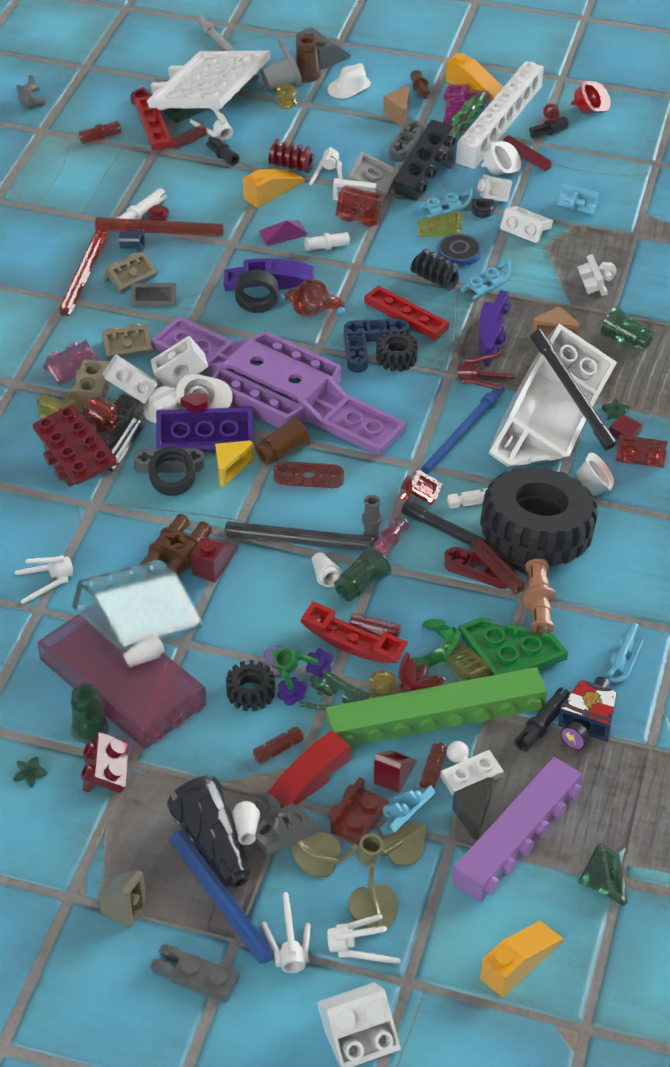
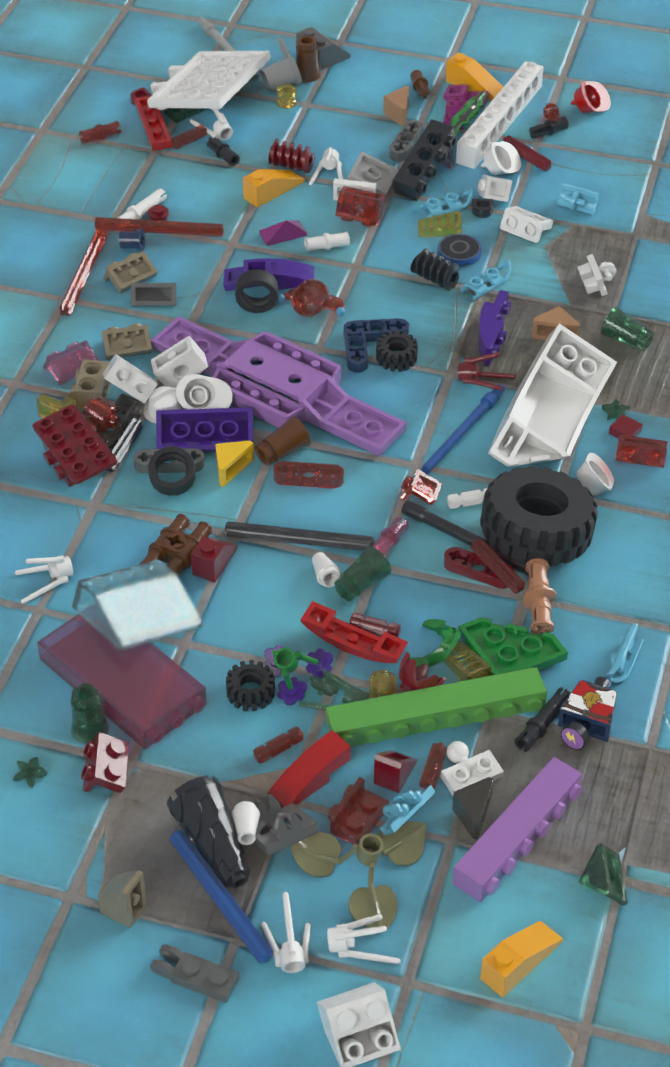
(26, 96): dark grey piece -> none
(145, 650): white cone -> none
(195, 402): dark red tile -> none
(350, 82): white piece -> none
(372, 517): dark grey pin -> none
(398, 307): red plate -> none
(600, 429): black piece -> none

